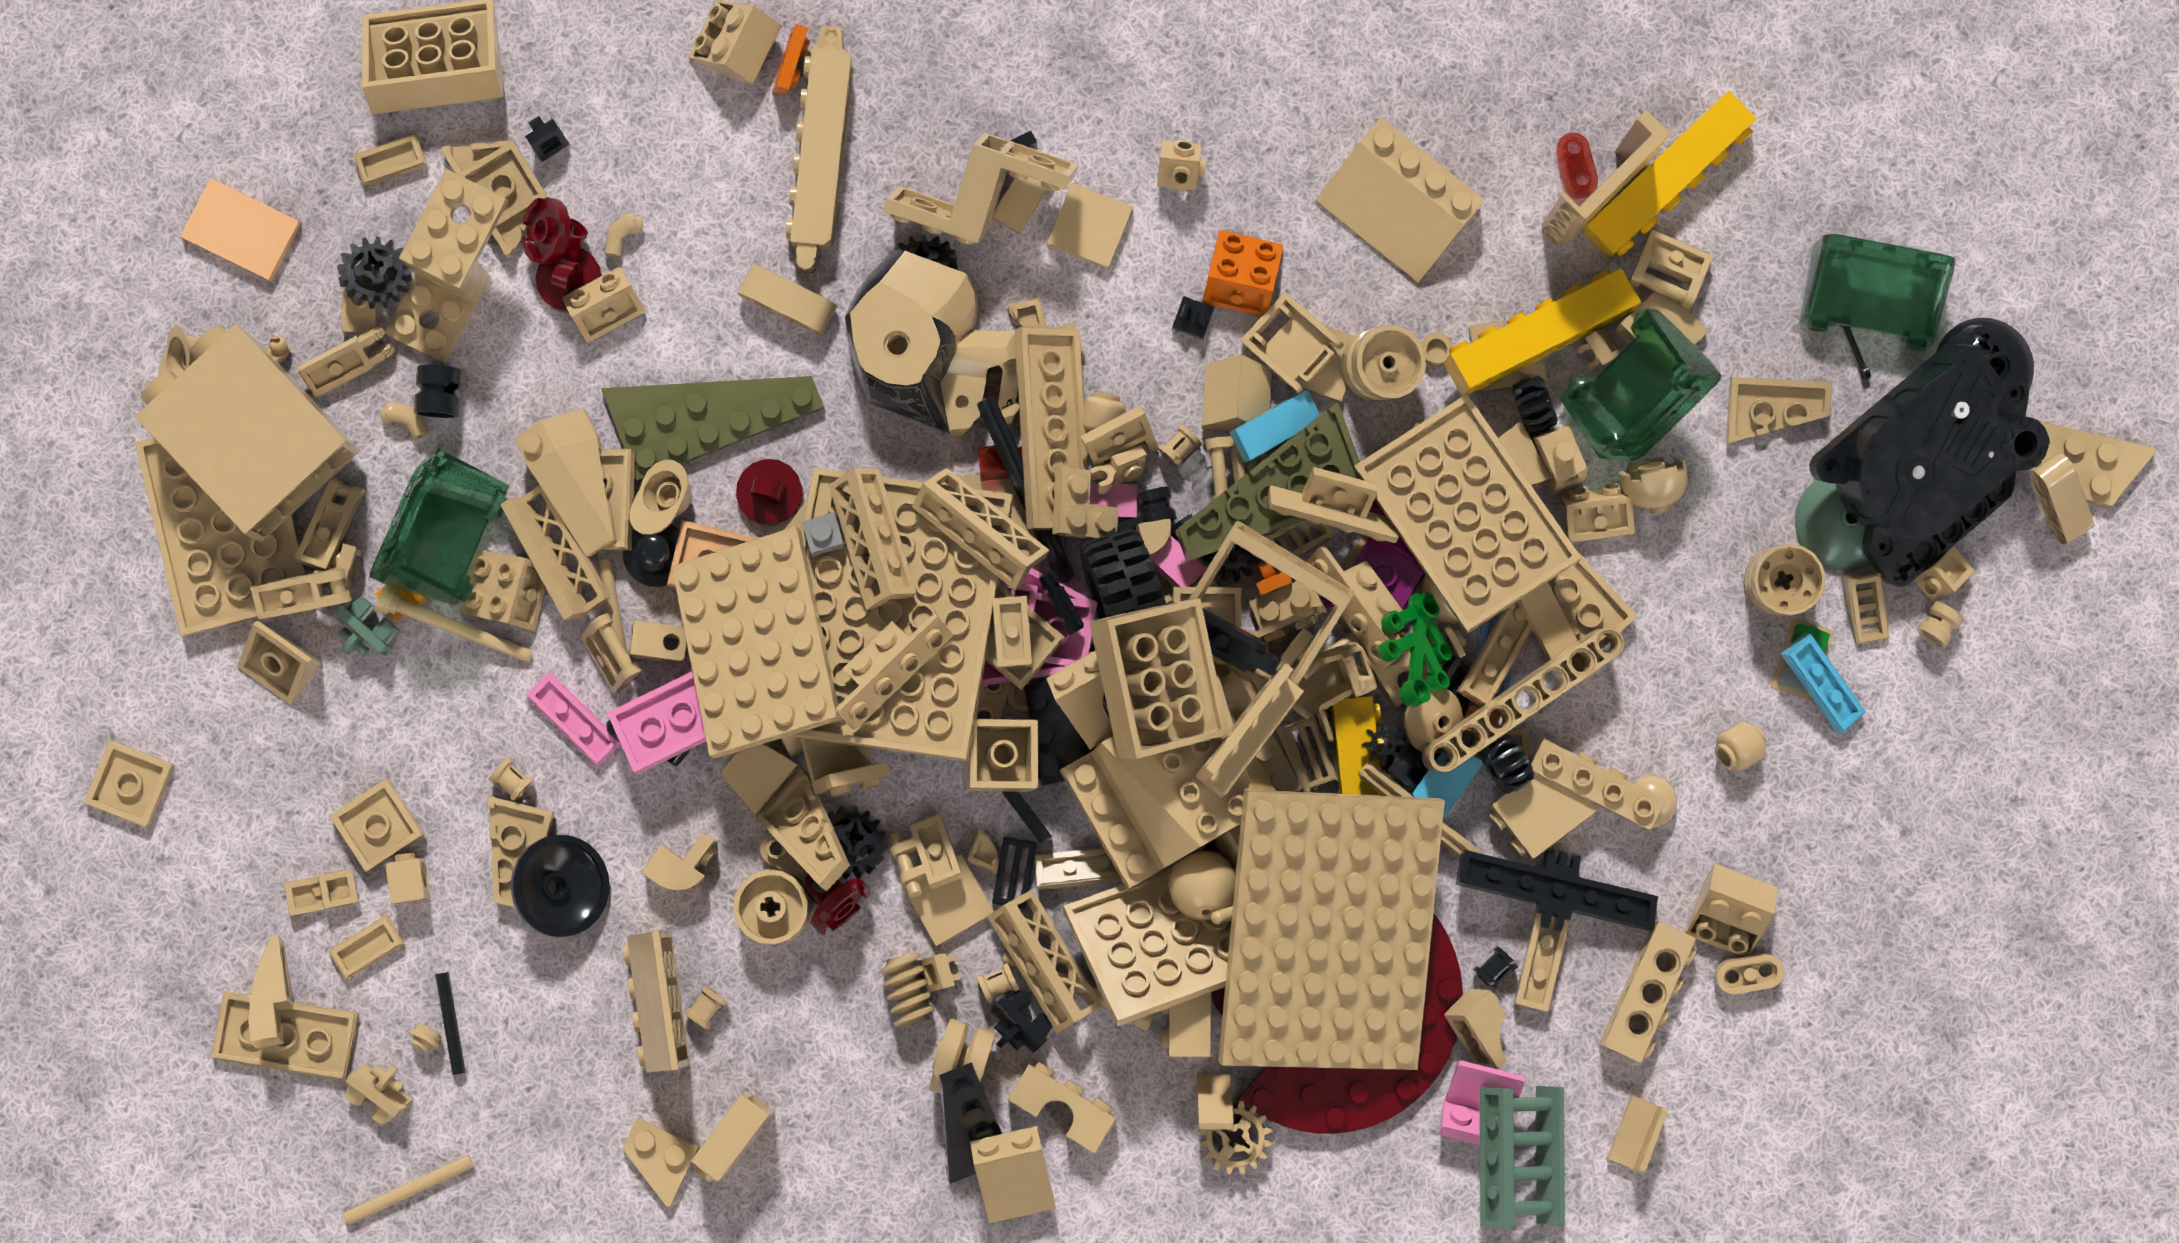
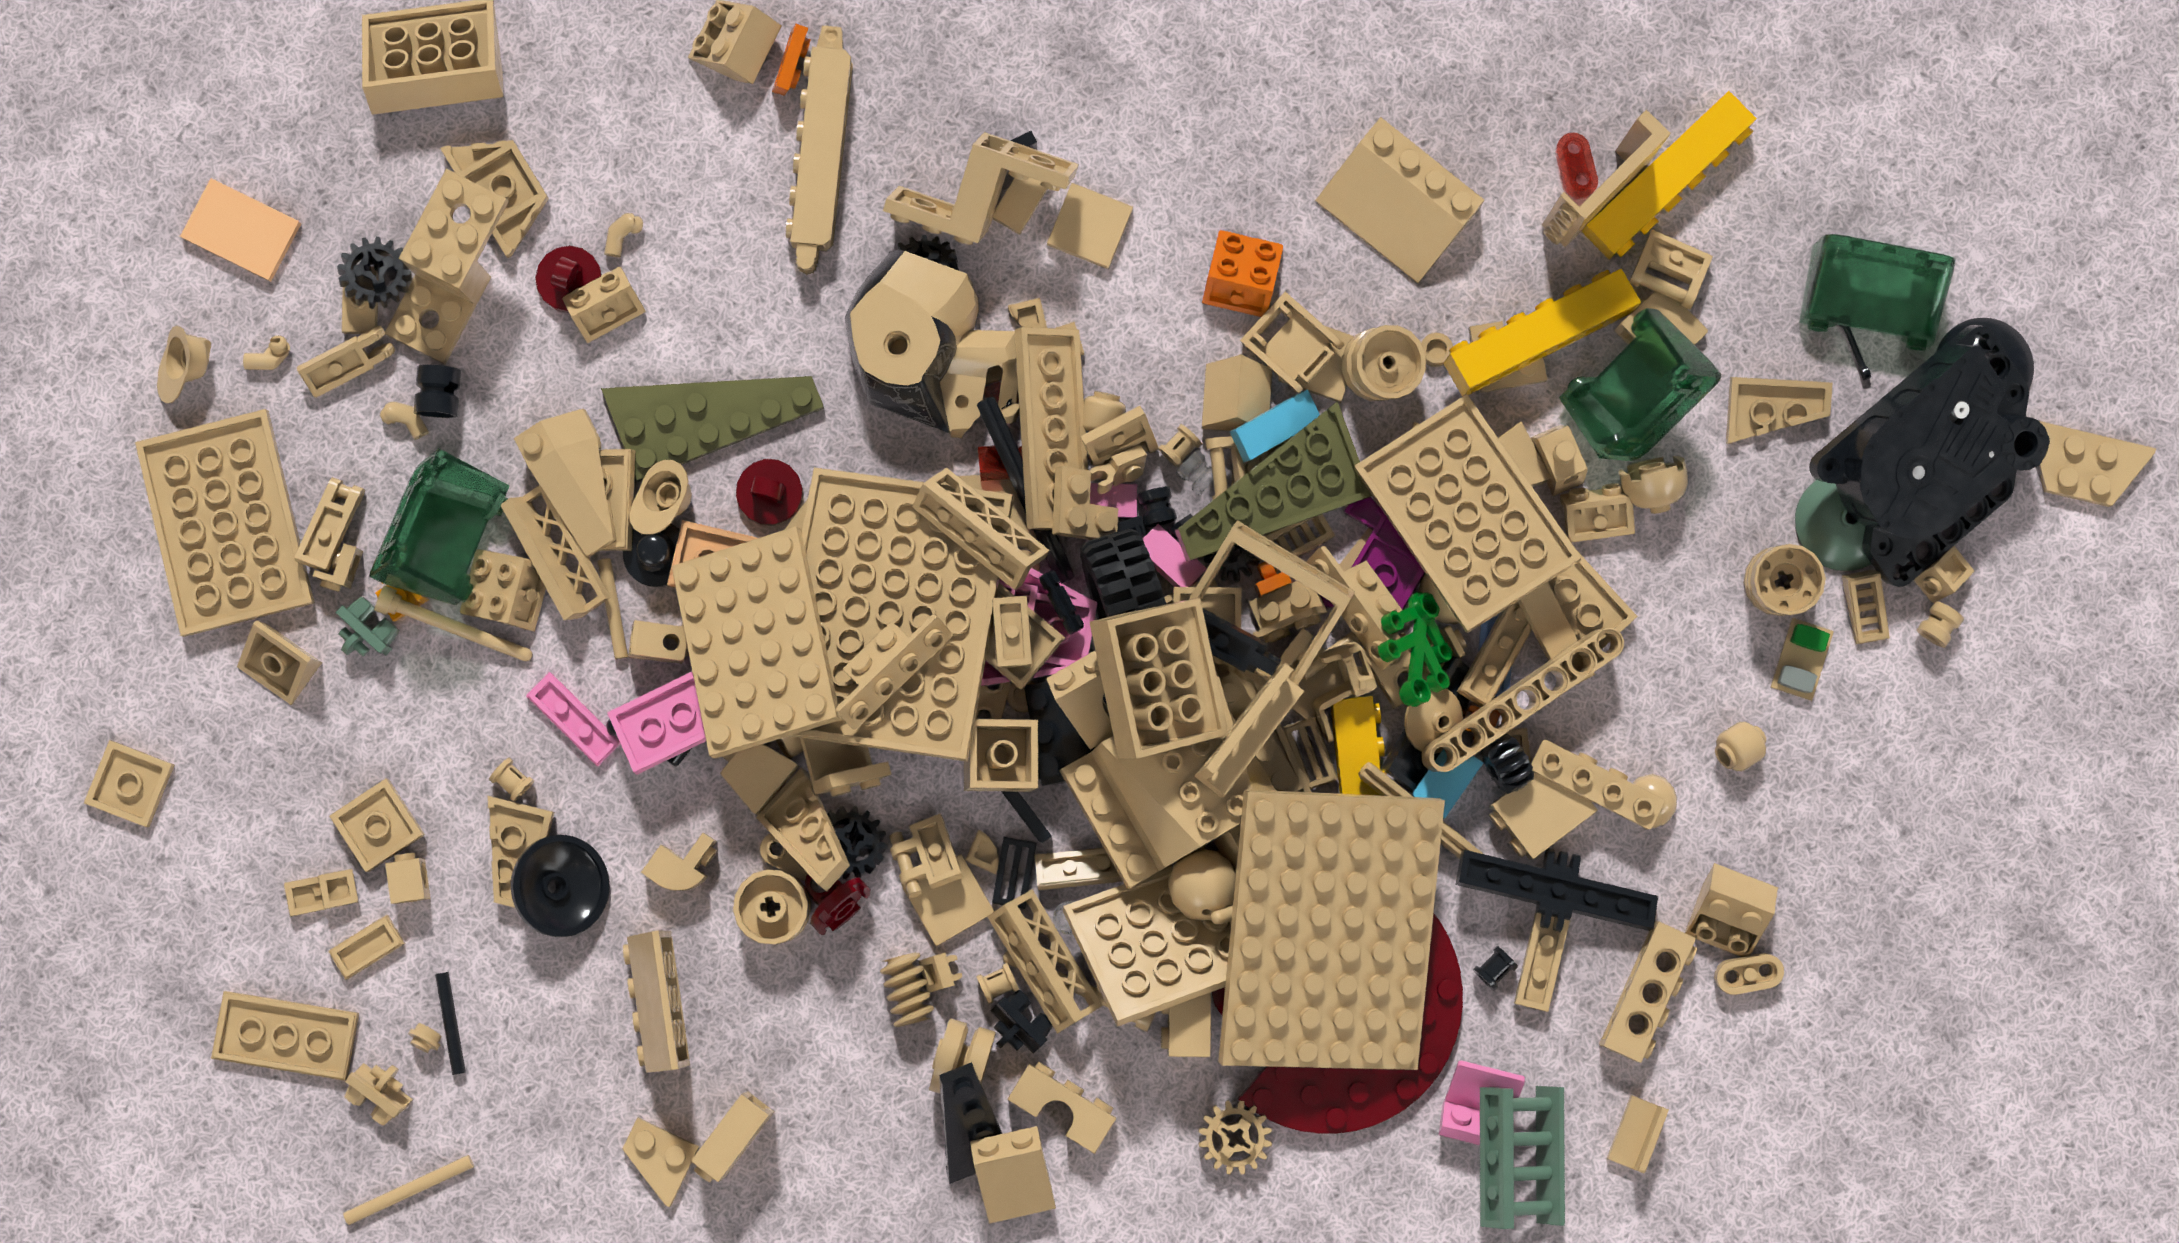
(244, 430): tan brick -> none
(269, 995): tan slope -> none
(299, 593): tan plate -> none
(390, 160): tan tile -> none
(546, 138): black tile -> none
(550, 231): dark red tile -> none
(609, 653): tan plate -> none
(705, 1007): tan bush -> none
(787, 298): tan beam -> none
(823, 534): light grey plate -> none
(876, 532): tan fence -> none
(1154, 534): tan tile -> none
(1180, 165): tan brick -> none
(1193, 317): black tile -> none
(1214, 1101): tan slope -> none
(1335, 502): tan bracket -> none
(1381, 734): black gear -> none
(1477, 1024): tan arch -> none
(1534, 404): black gear -> none
(1602, 345): tan tile -> none
(1823, 683): medium azure tile -> none
(2062, 498): tan beam -> none

